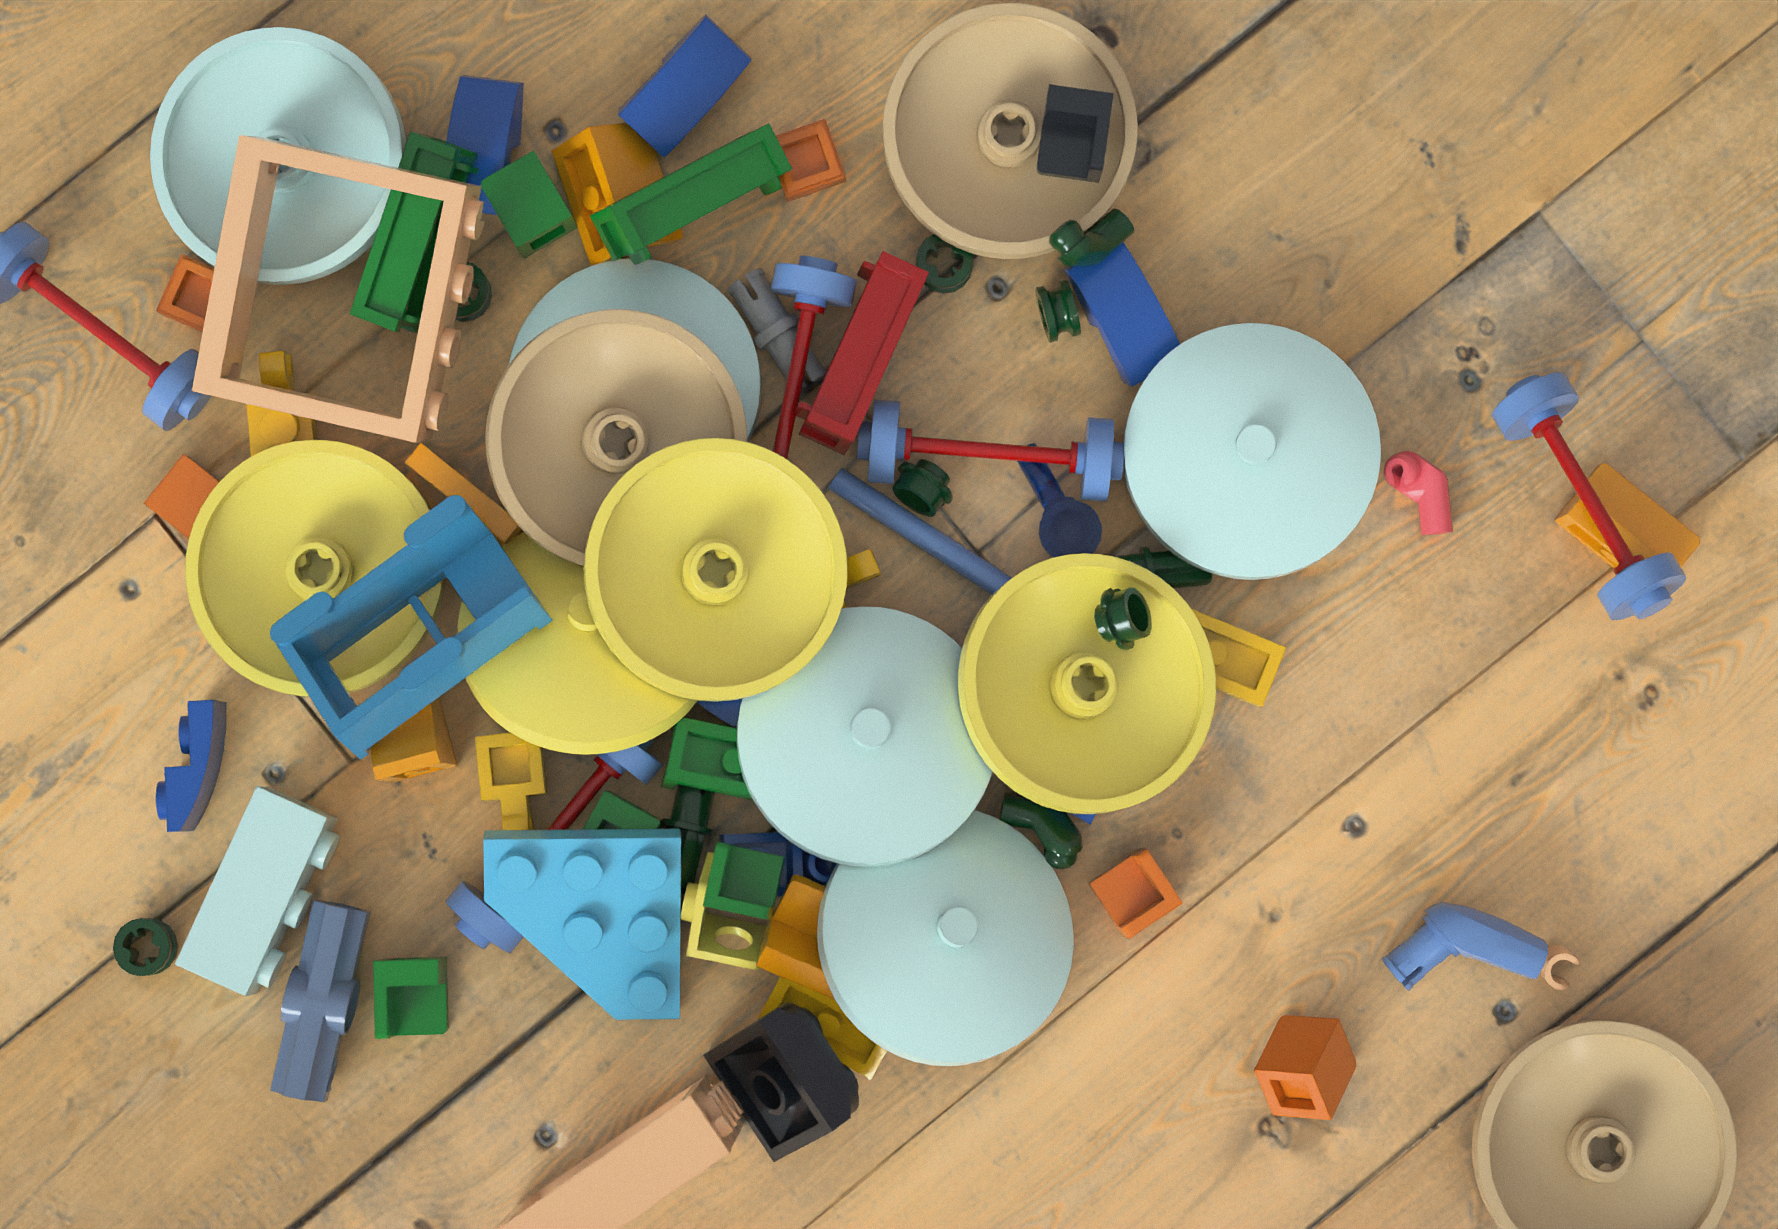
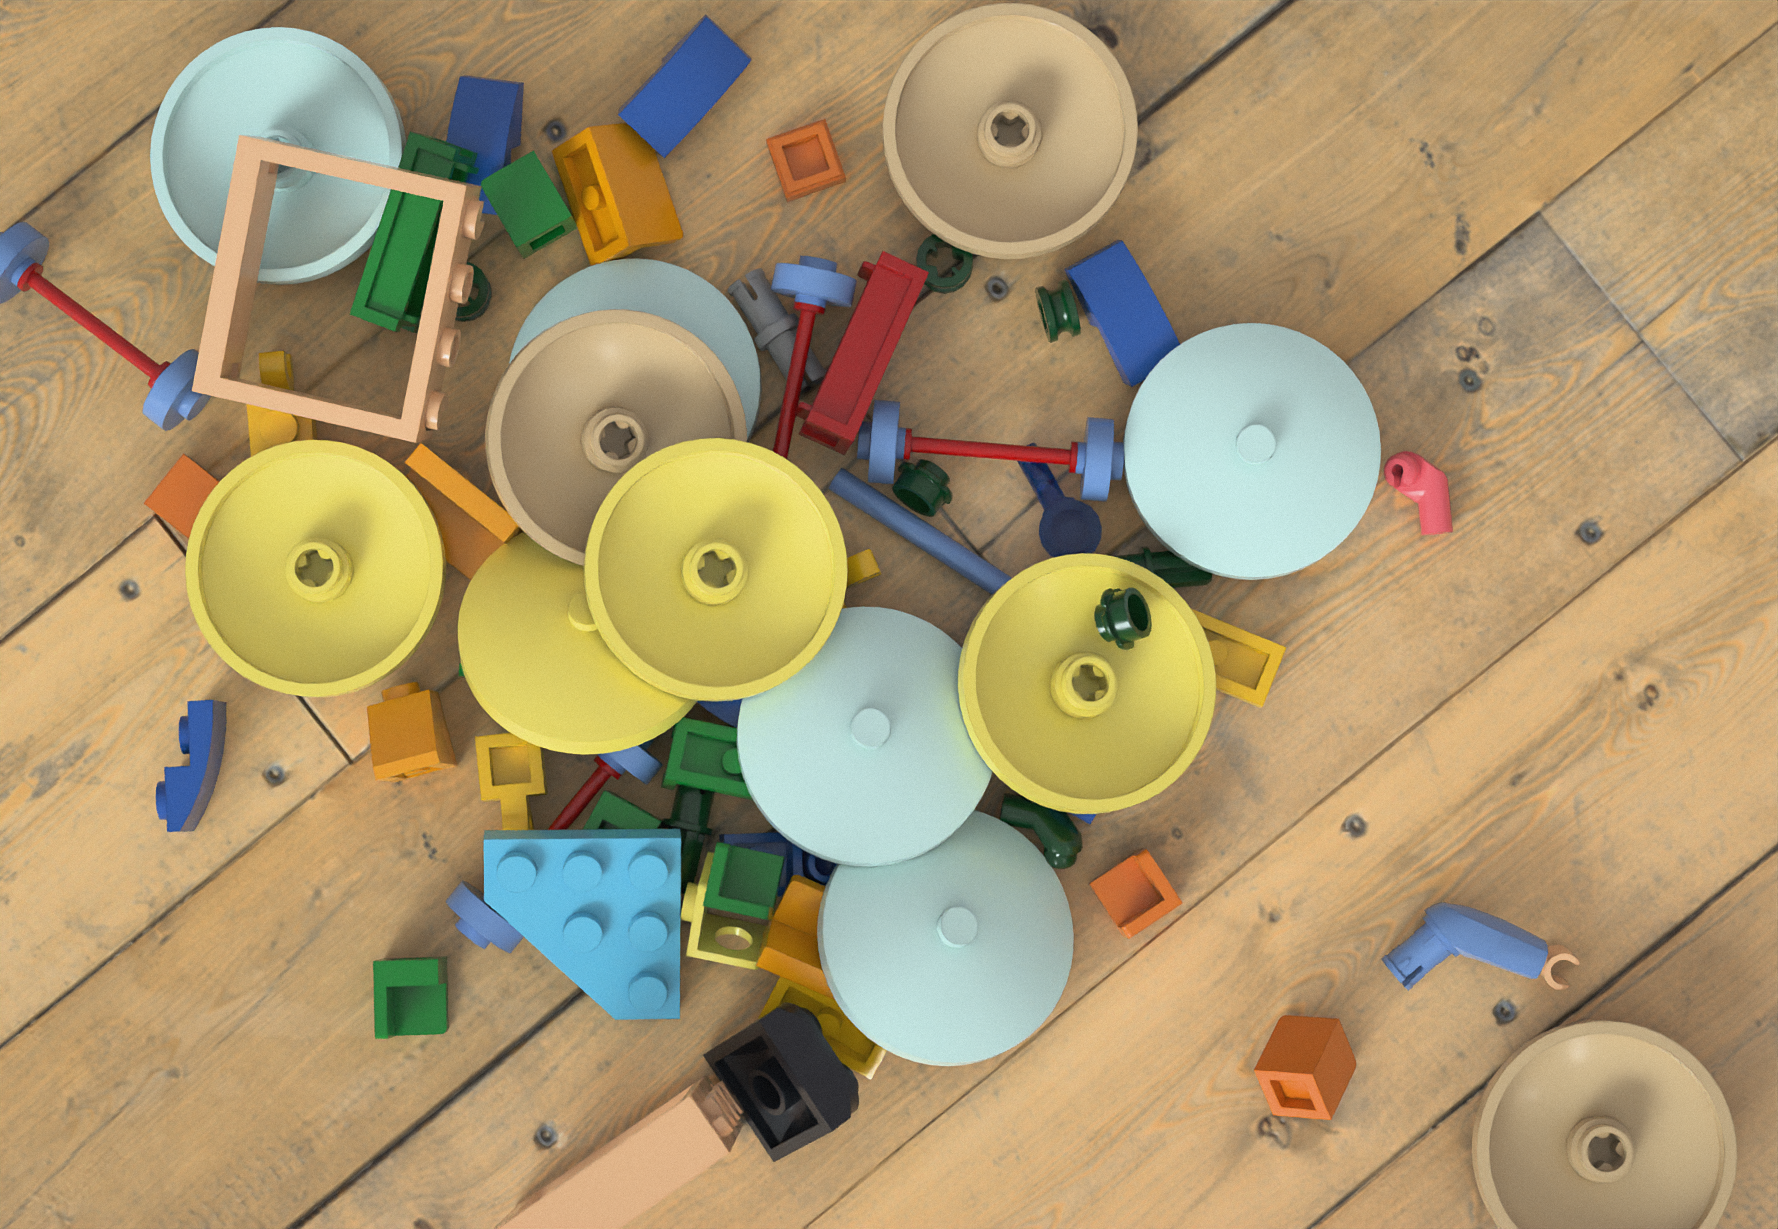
(162, 937): dark green bush -> none
(187, 293): orange tile -> none
(259, 892): light aqua brick -> none
(320, 1001): sand blue piece -> none
(441, 544): dark azure piece -> none
(691, 193): green container -> none
(1074, 133): black panel -> none
(1093, 246): dark green arm -> none
(1537, 409): medium blue axle -> none
(1639, 519): light orange panel -> none

